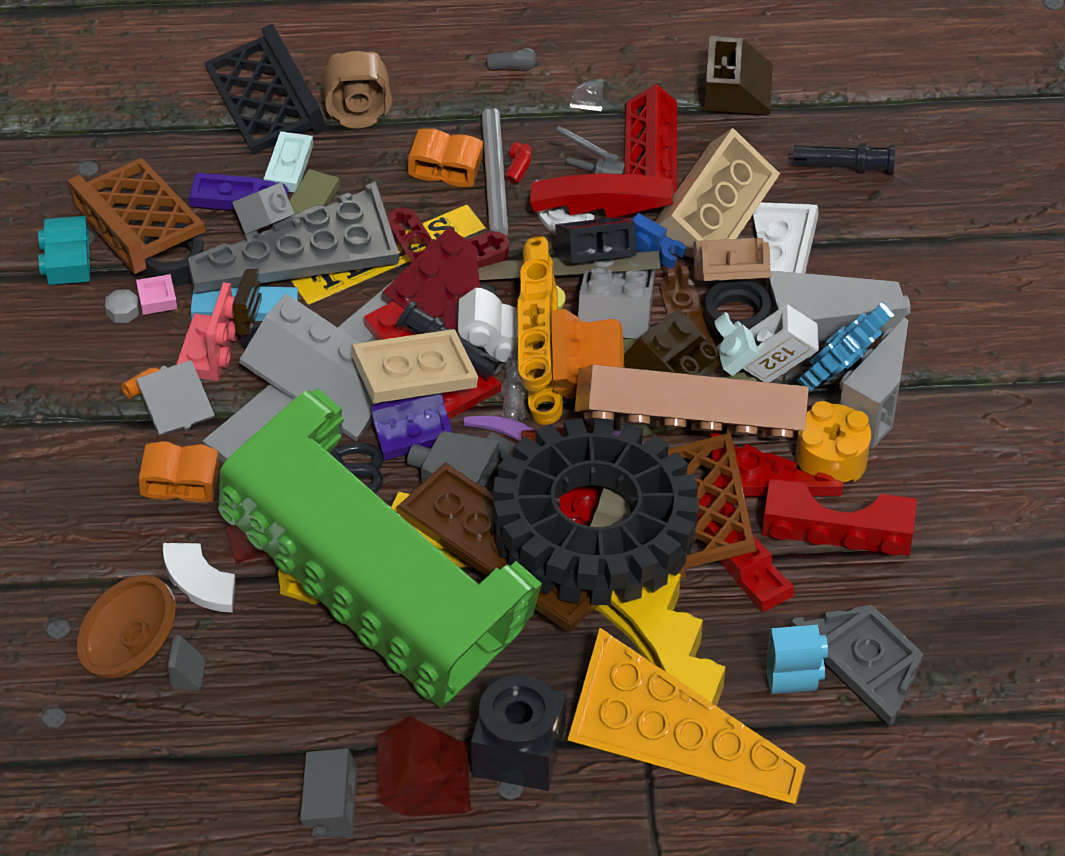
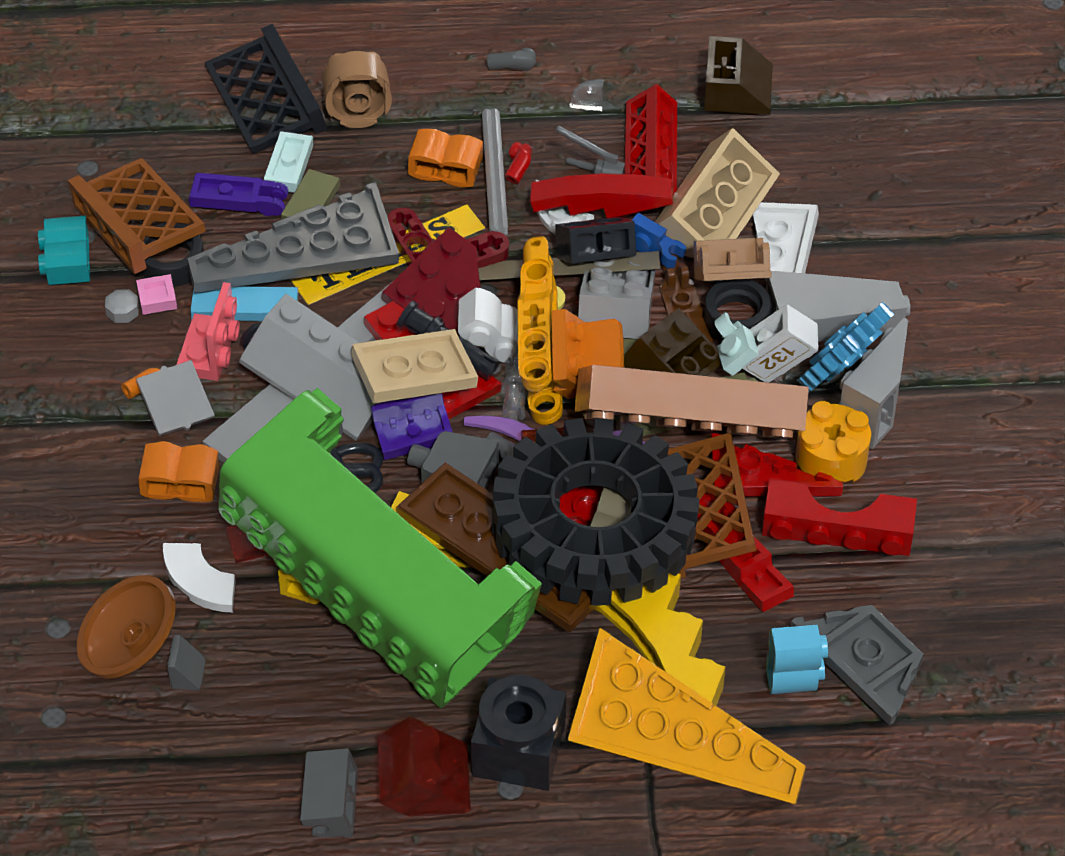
(247, 302): dark brown tile -> none
(263, 208): light grey brick -> none
(862, 158): black pin -> none

